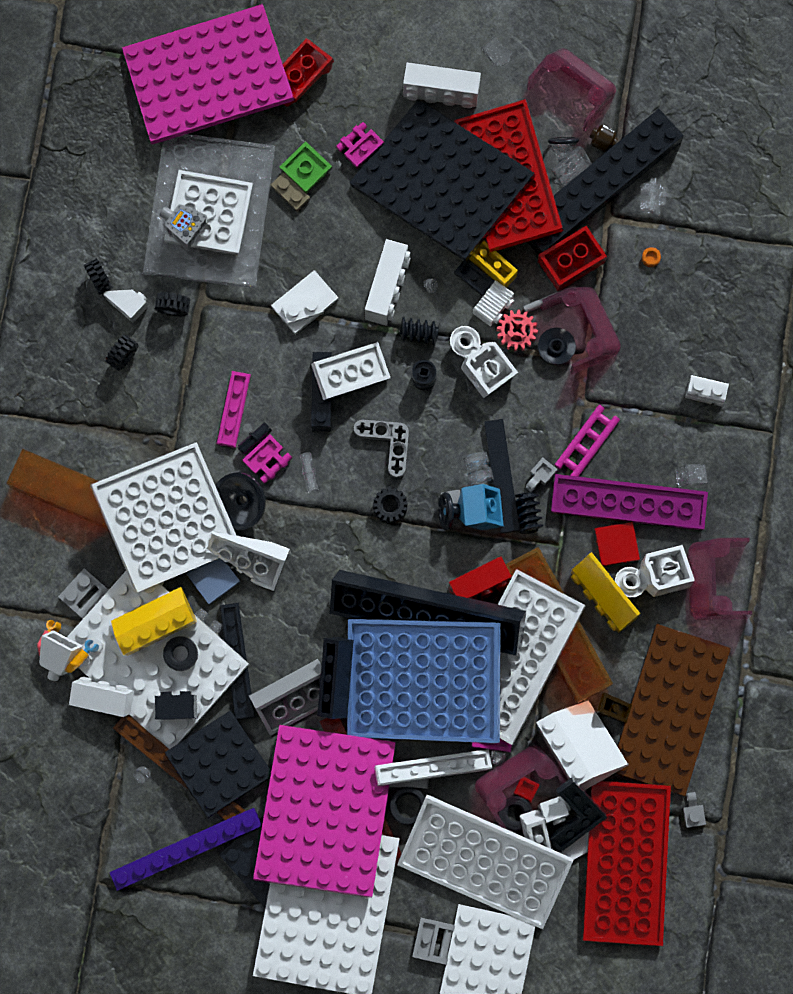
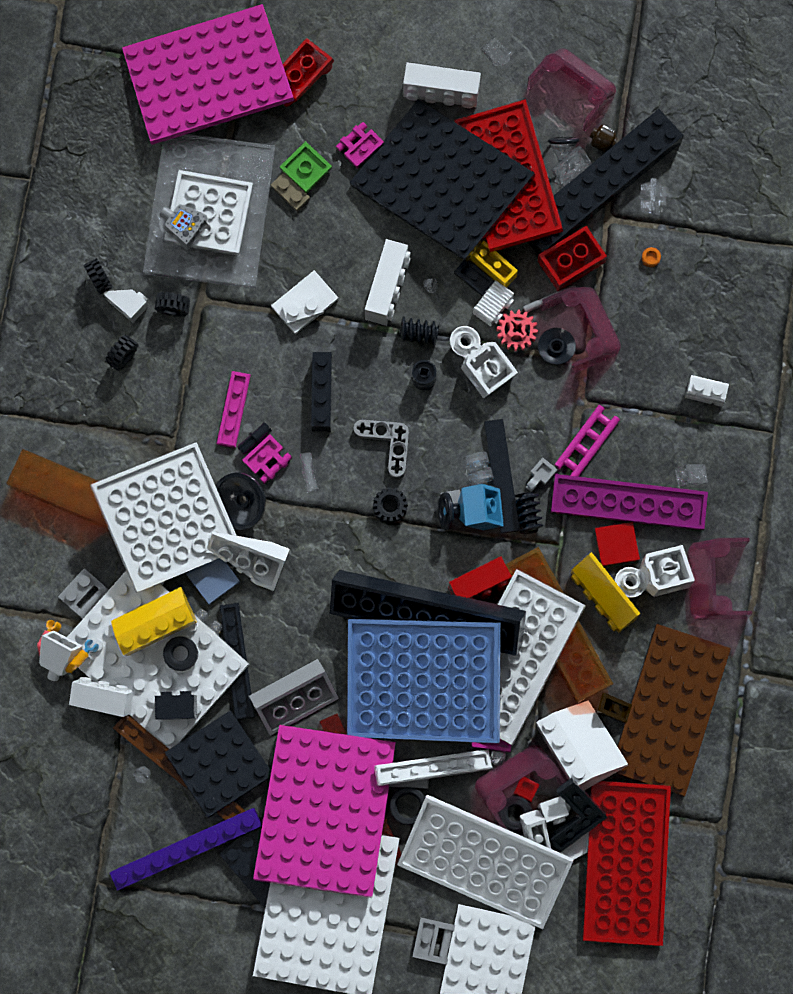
(335, 677): black brick -> none
(350, 370): white plate -> none
(693, 814): light grey plate -> none

